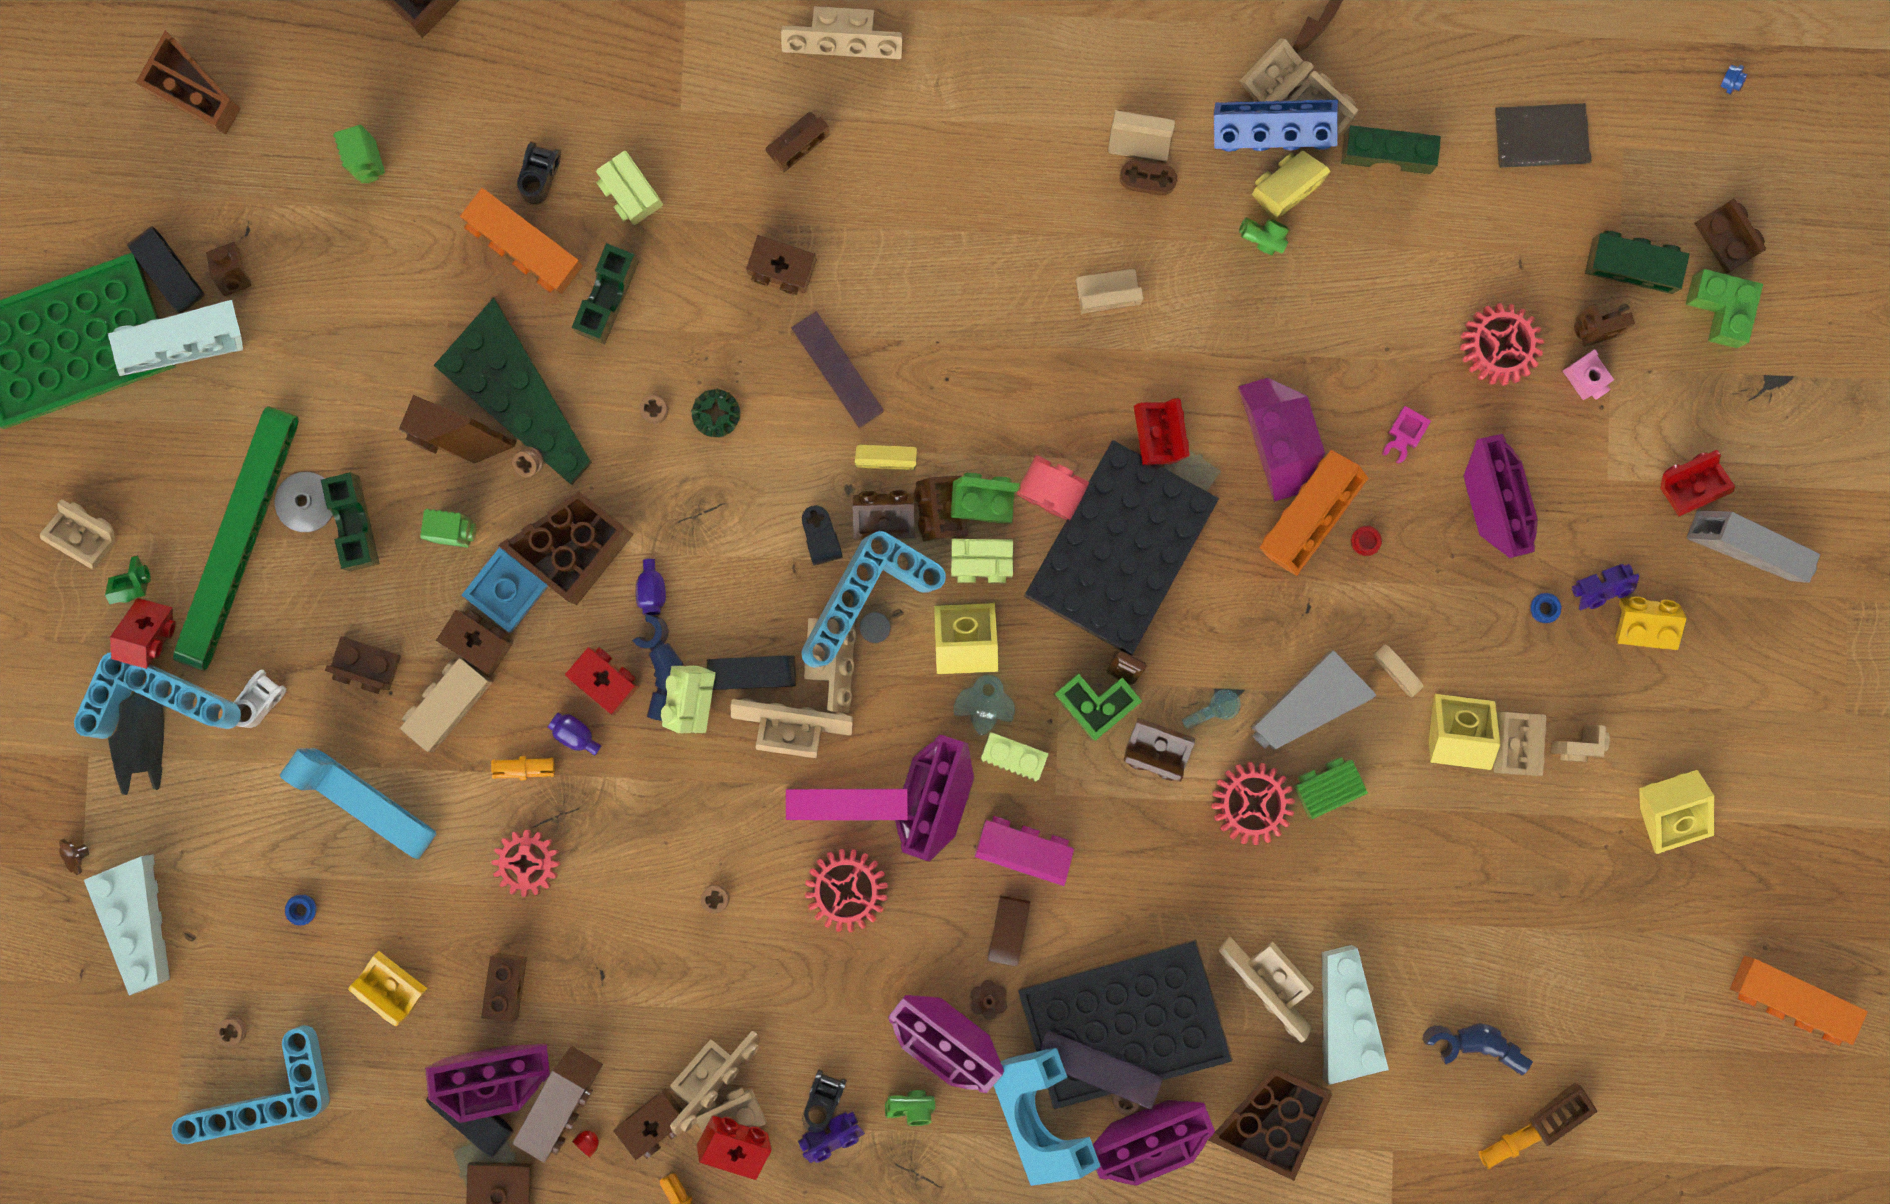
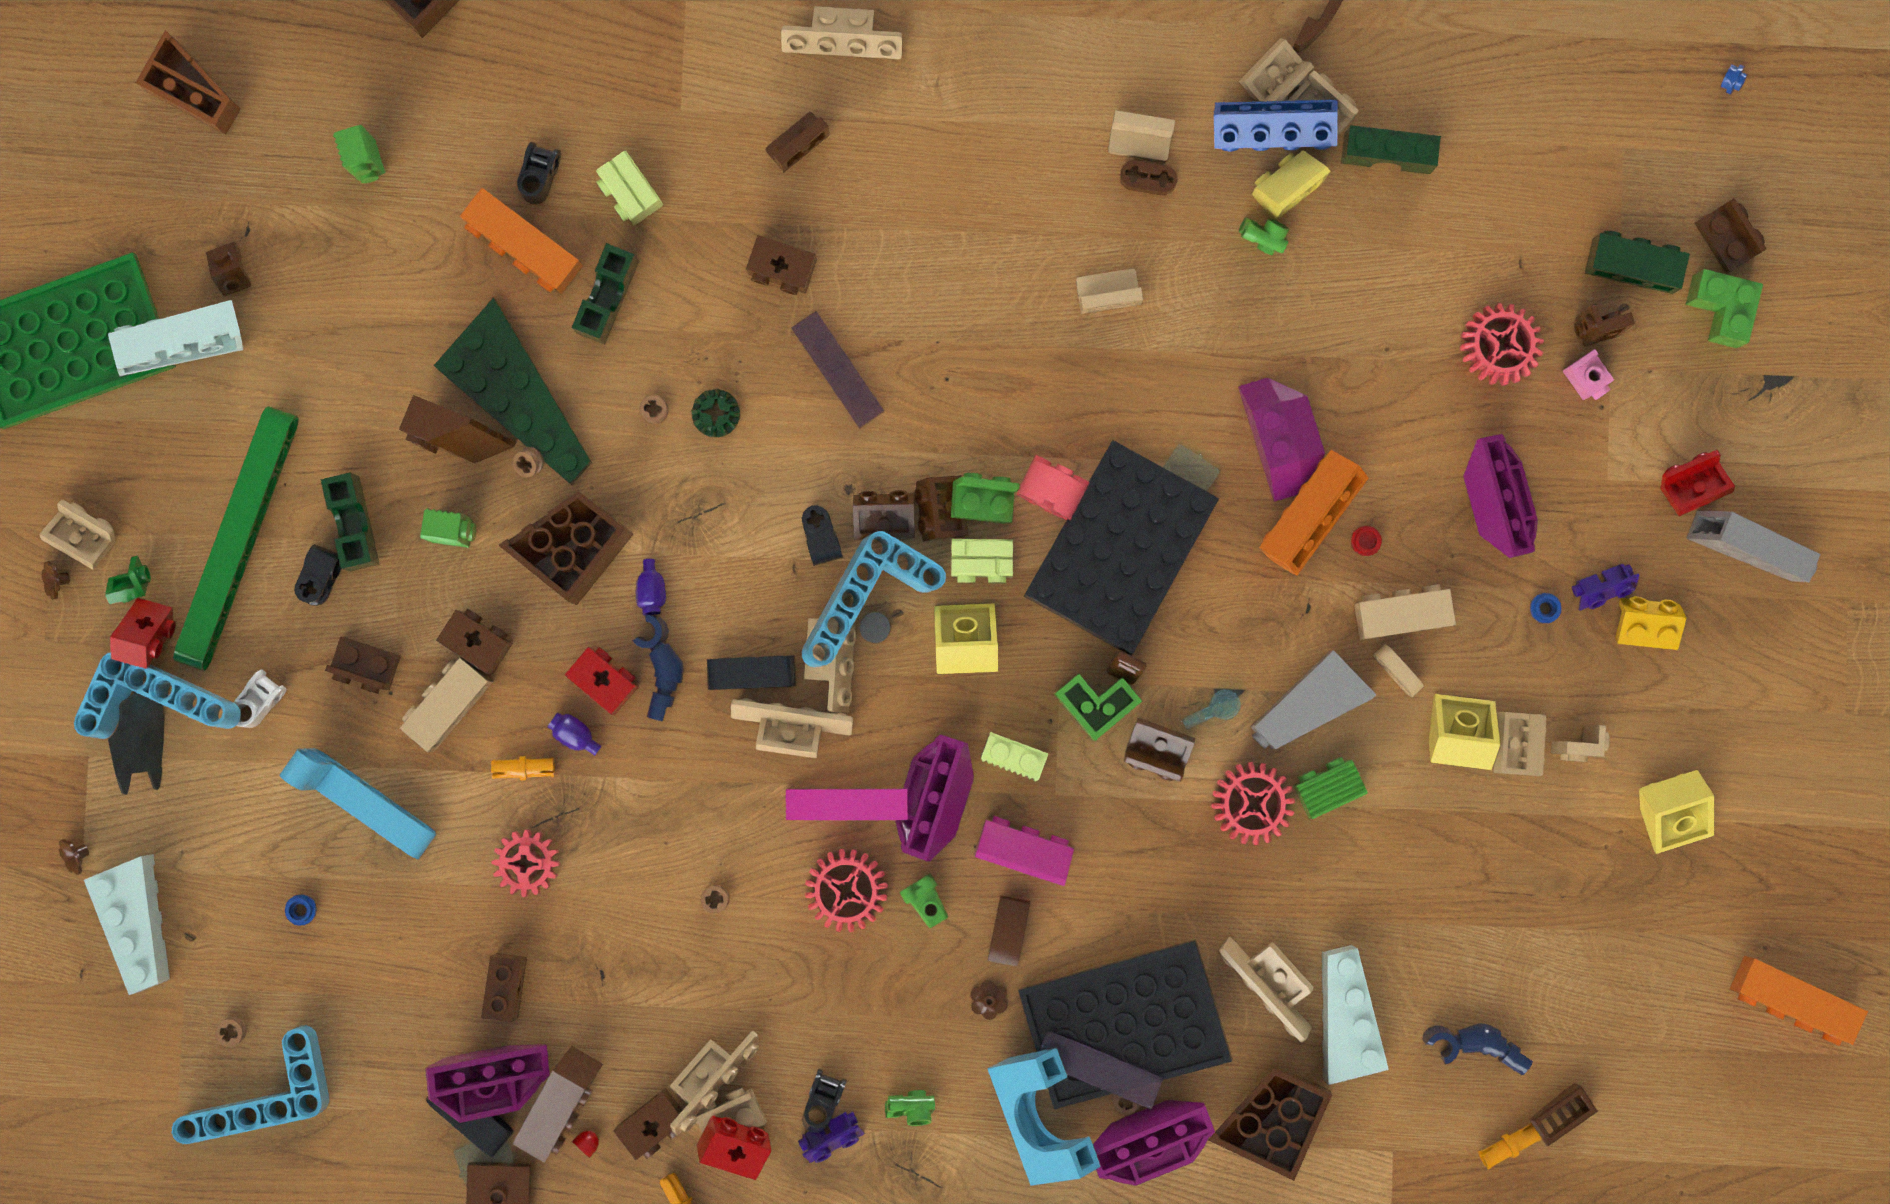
(53, 580): none -> reddish brown plant
(166, 269): black beam -> none
(310, 516): light grey dish -> none
(320, 572): none -> black piece
(387, 989): yellow bracket -> none
(505, 590): dark azure plate -> none
(688, 699): yellowish green brick -> none
(886, 457): light yellow slope -> none
(922, 894): none -> bright green plate
(946, 1042): magenta wedge -> none
(985, 709): clear light blue plate -> none
(1161, 432): red bracket -> none
(1404, 612): none -> tan brick
(1407, 430): dark pink plate -> none
(1542, 135): clear smoke piece -> none

